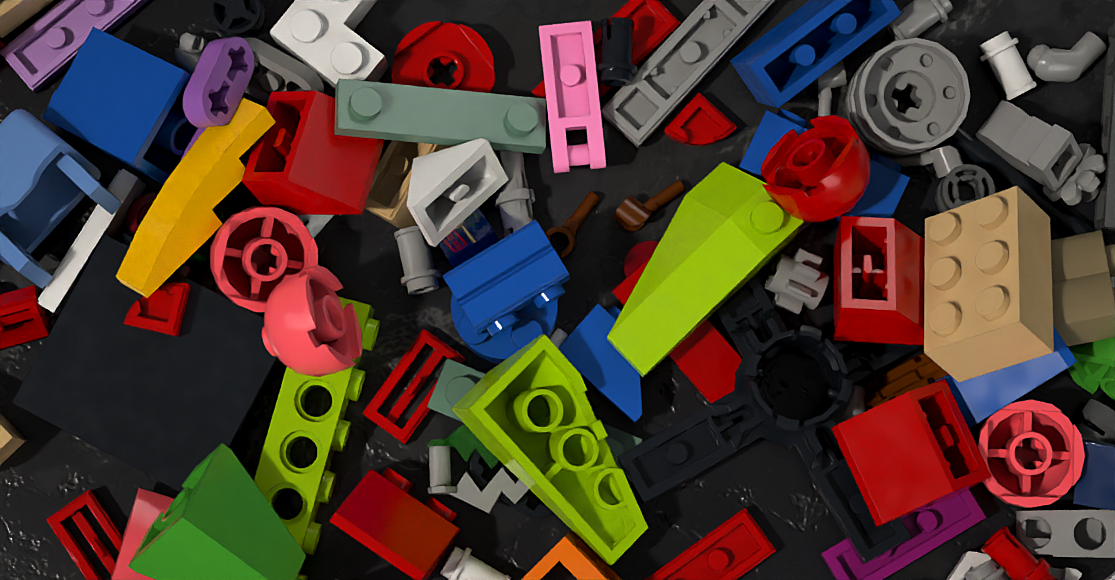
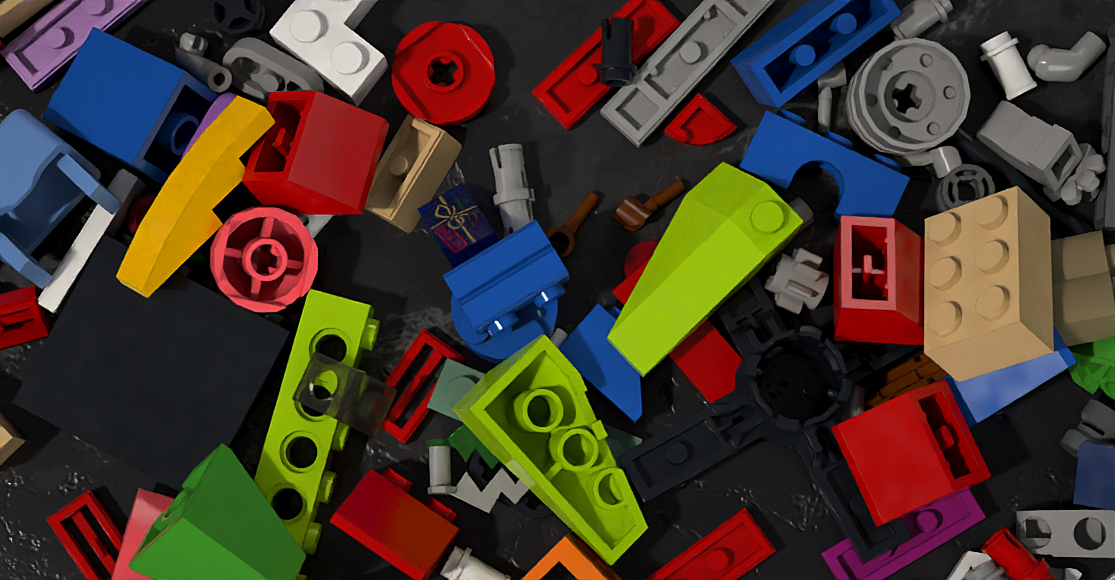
(161, 310): red tile -> none
(222, 74): medium lavender beam -> none
(309, 325): coral cylinder -> none
(358, 398): none -> clear smoke bracket
(416, 261): light grey pin -> none
(439, 115): sand green plate -> none
(452, 186): white slope -> none
(572, 94): bright pink plate -> none
(818, 171): red cylinder -> none
(1030, 453): coral cylinder -> none

